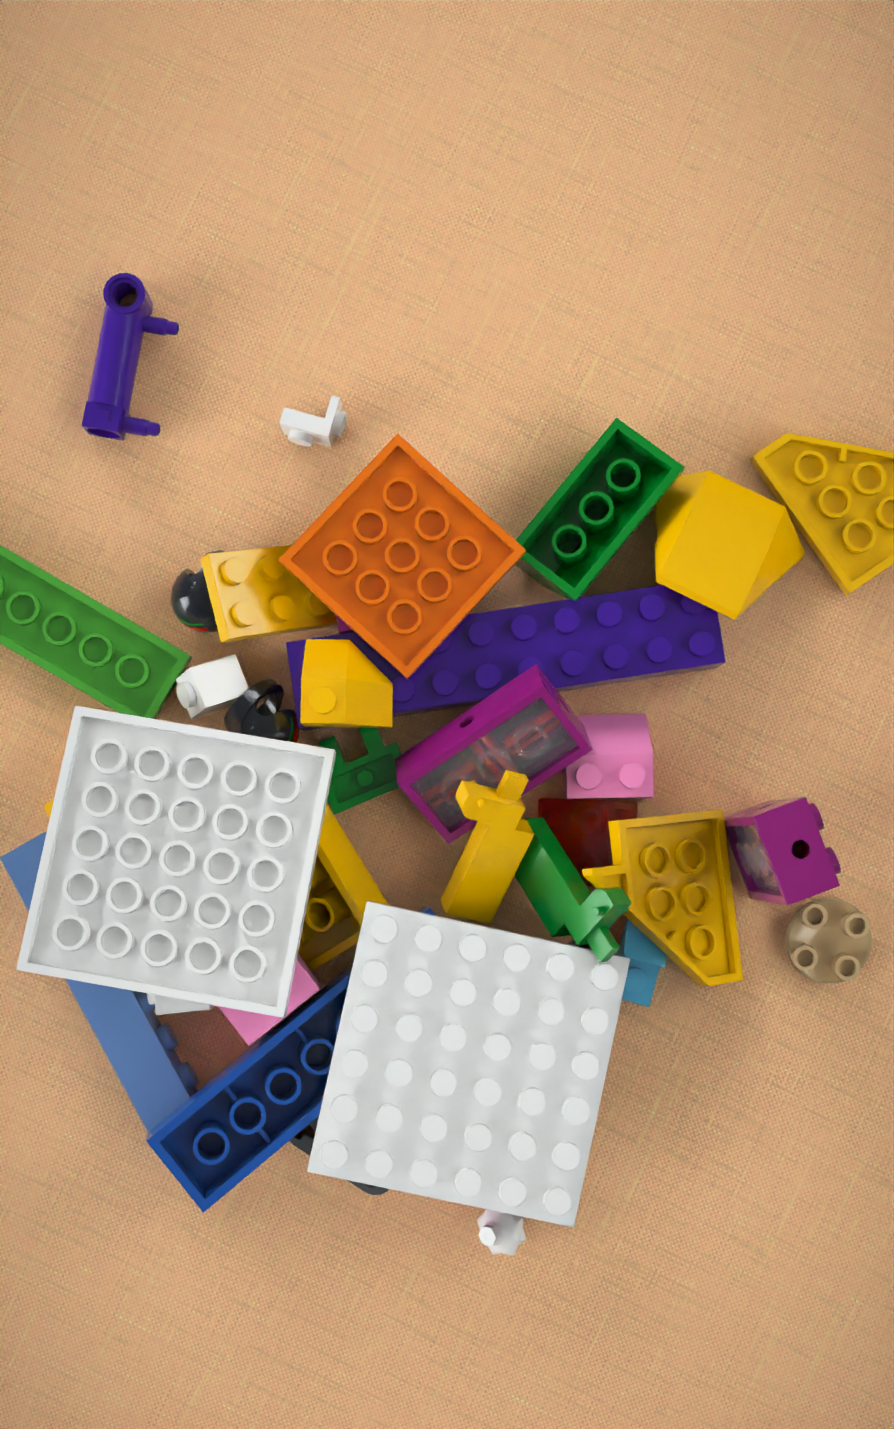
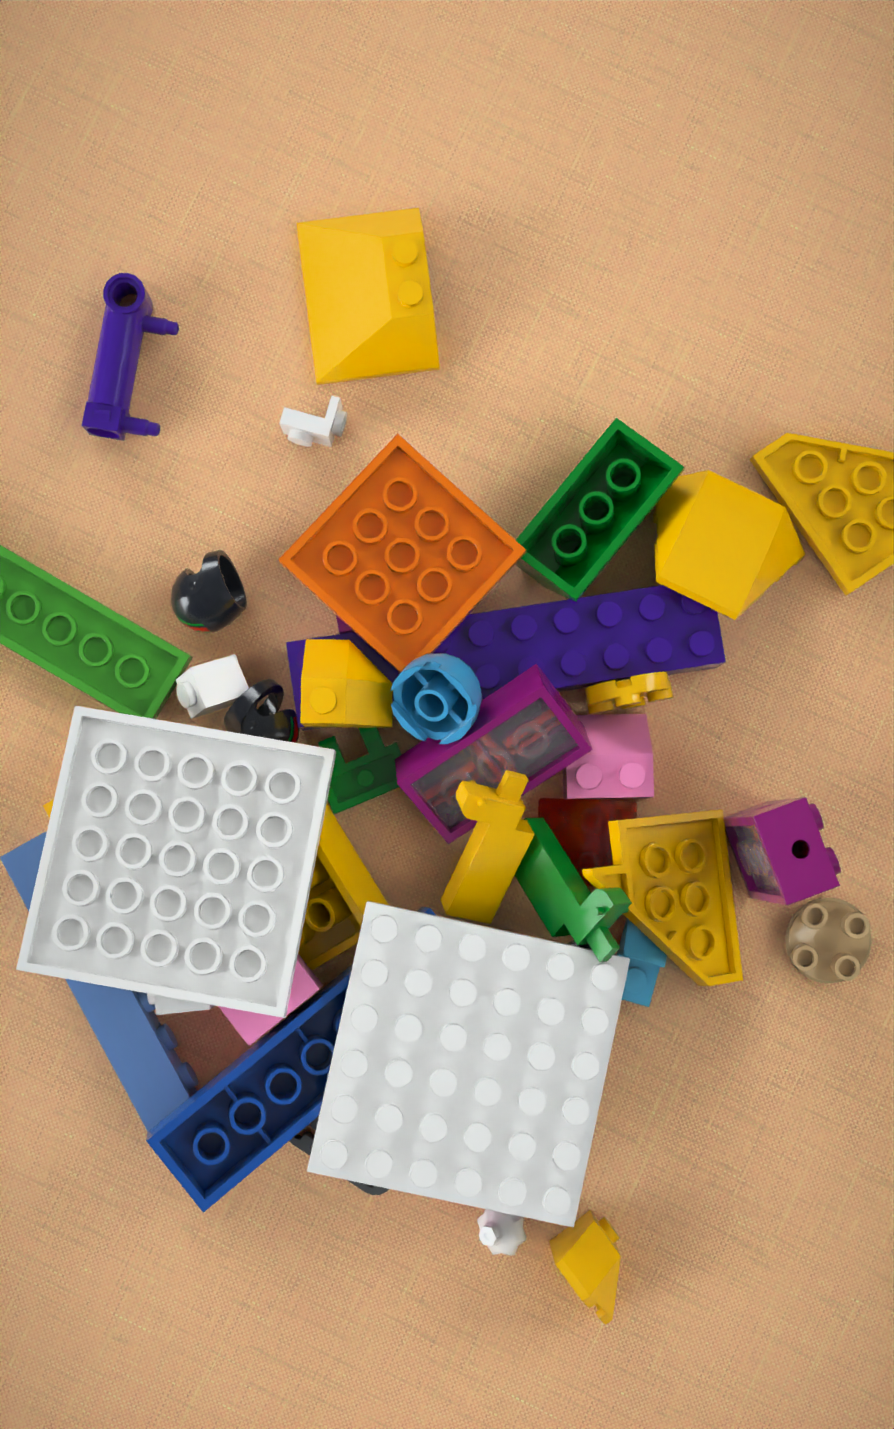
(259, 596): yellow plate -> none
(368, 296): none -> yellow slope
(437, 698): none -> dark azure cylinder
(590, 1262): none -> yellow slope
(628, 692): none -> yellow plate

